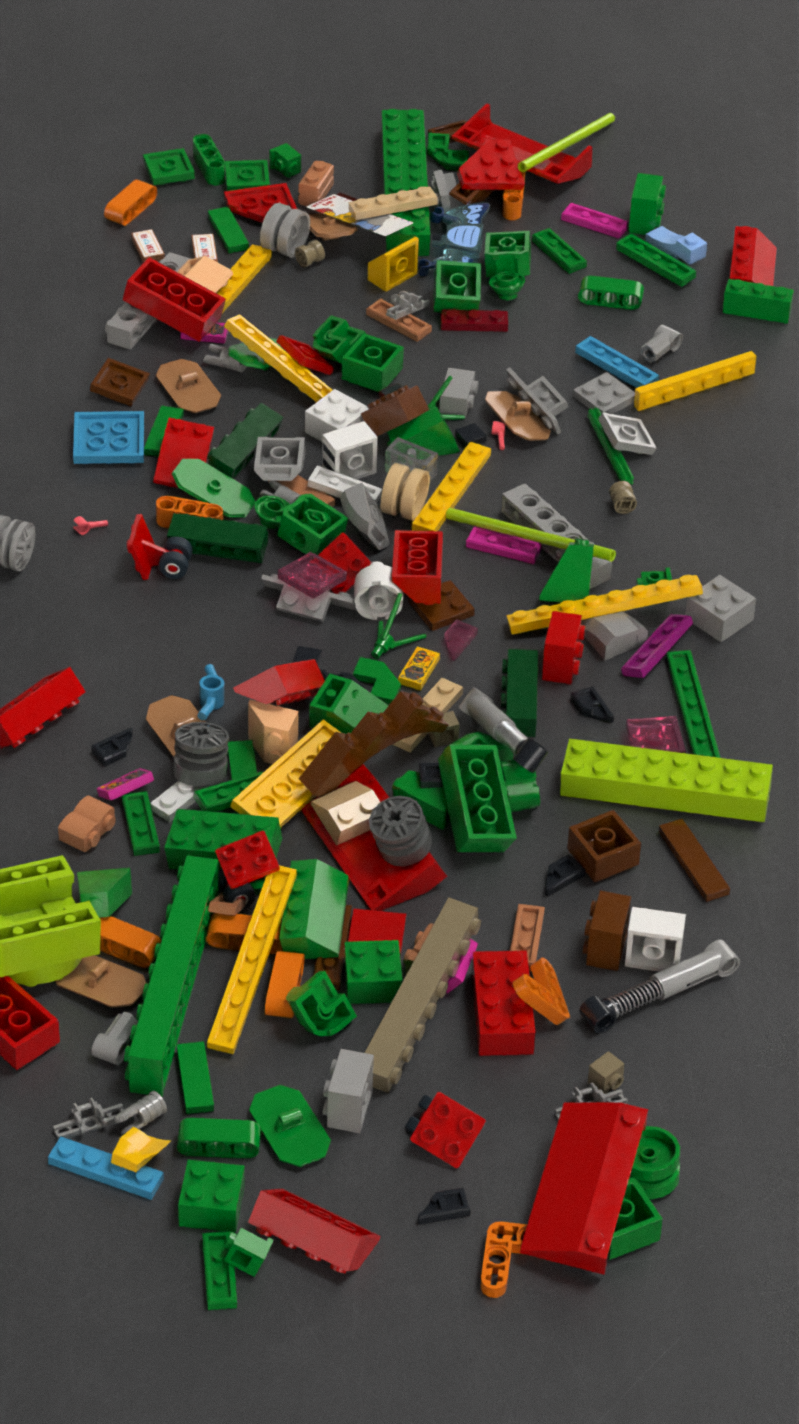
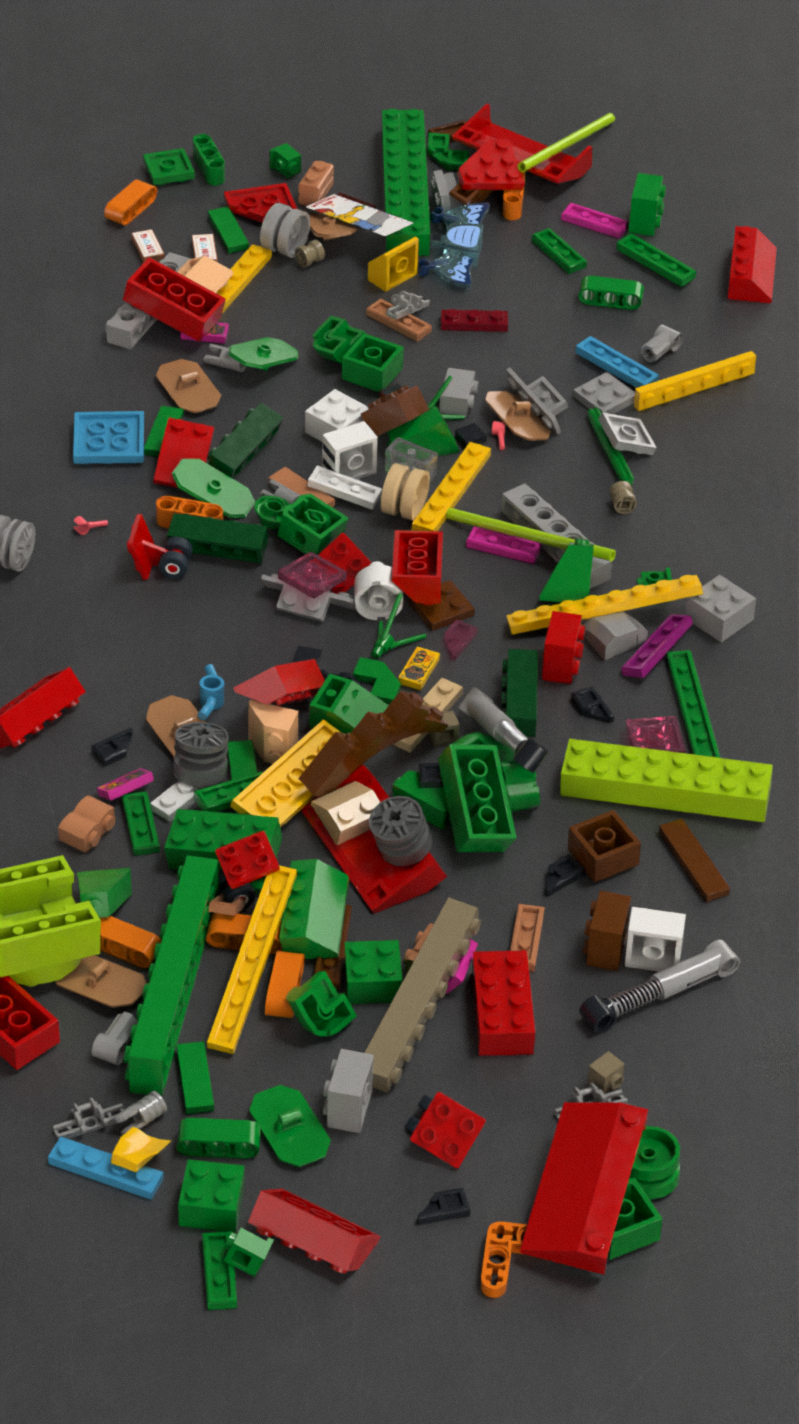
(119, 382): reddish brown plate -> none
(246, 174): green plate -> none
(277, 358): yellow plate -> none
(279, 458): light grey slope -> none
(305, 355): red tile -> none
(365, 515): light grey slope -> none
(377, 926): red tile -> none
(393, 203): tan plate -> none
(456, 286): green brick -> none
(507, 262): green brick -> none
(543, 992): orange beam -> none
(688, 247): light blue slope -> none
(758, 301): green brick -> none

